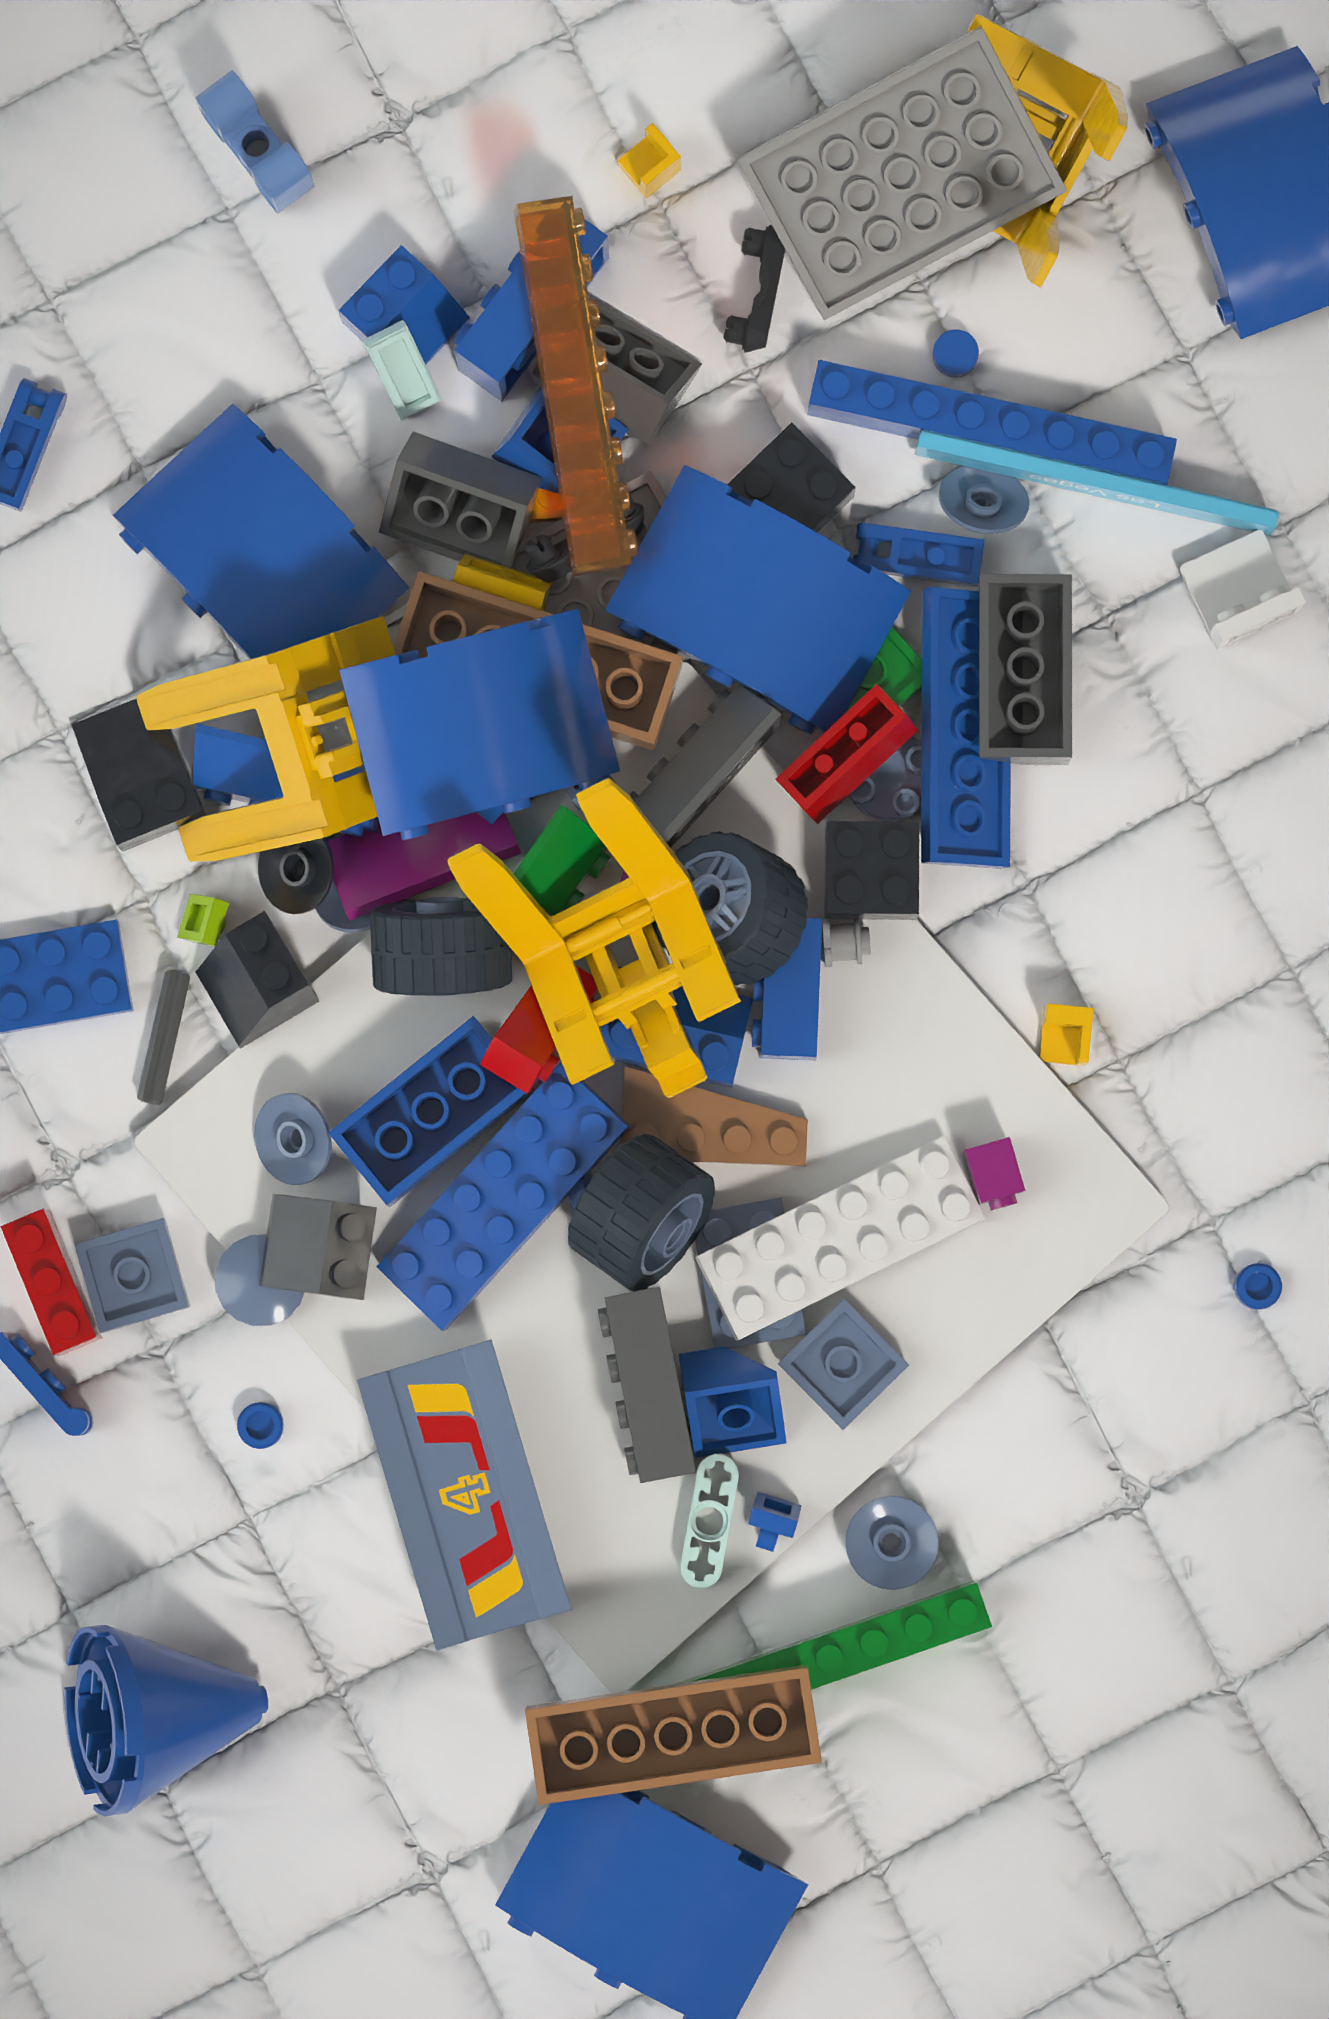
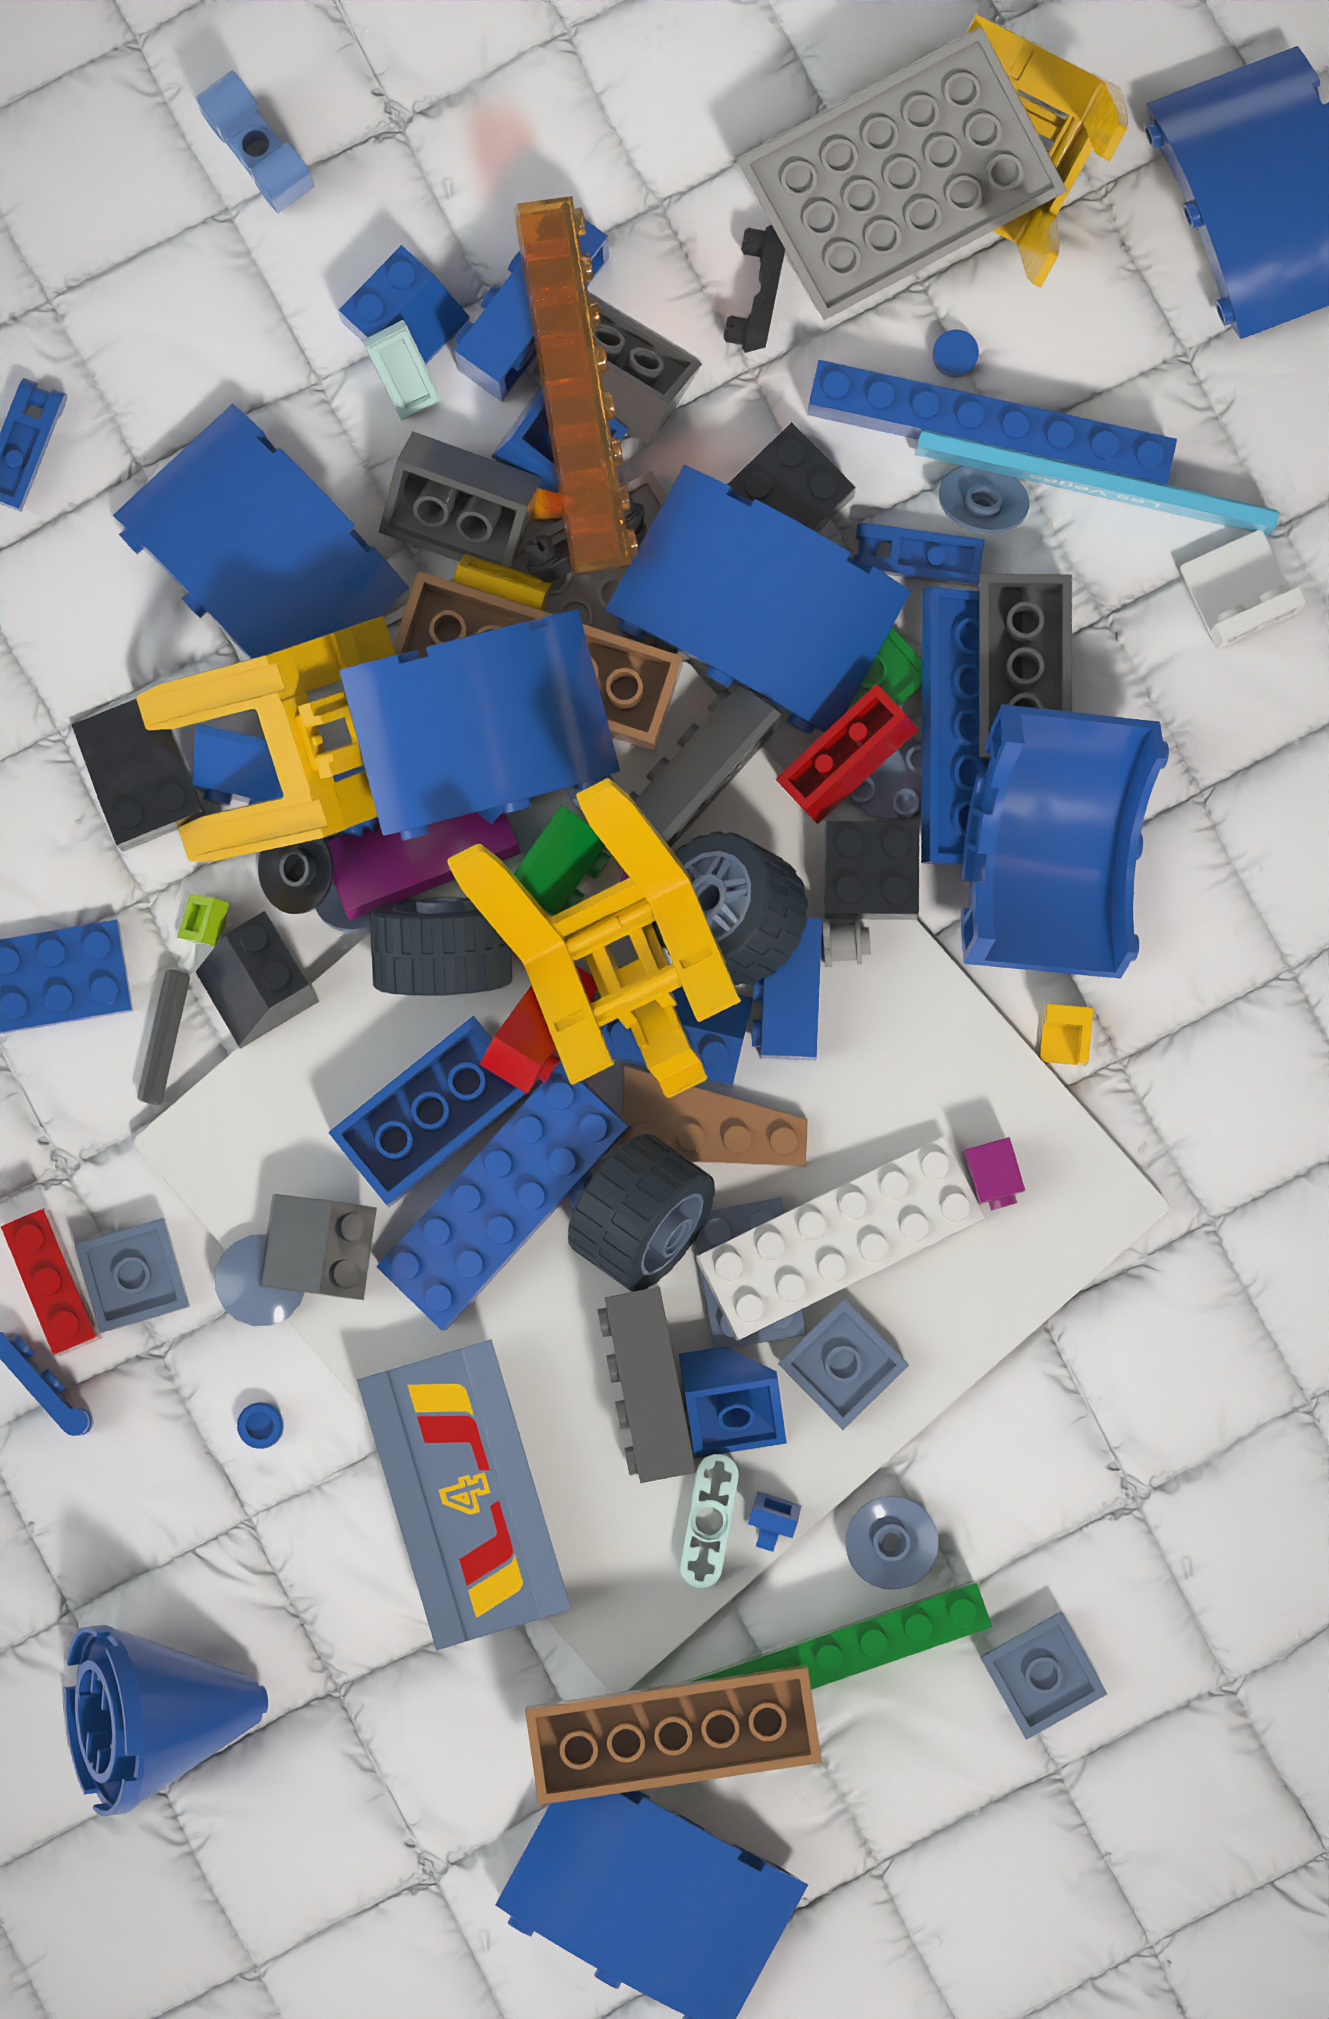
(280, 1142): sand blue dish -> none
(651, 162): yellow panel -> none
(1043, 1675): none -> sand blue plate
(1058, 841): none -> blue panel
(1258, 1286): blue tile -> none

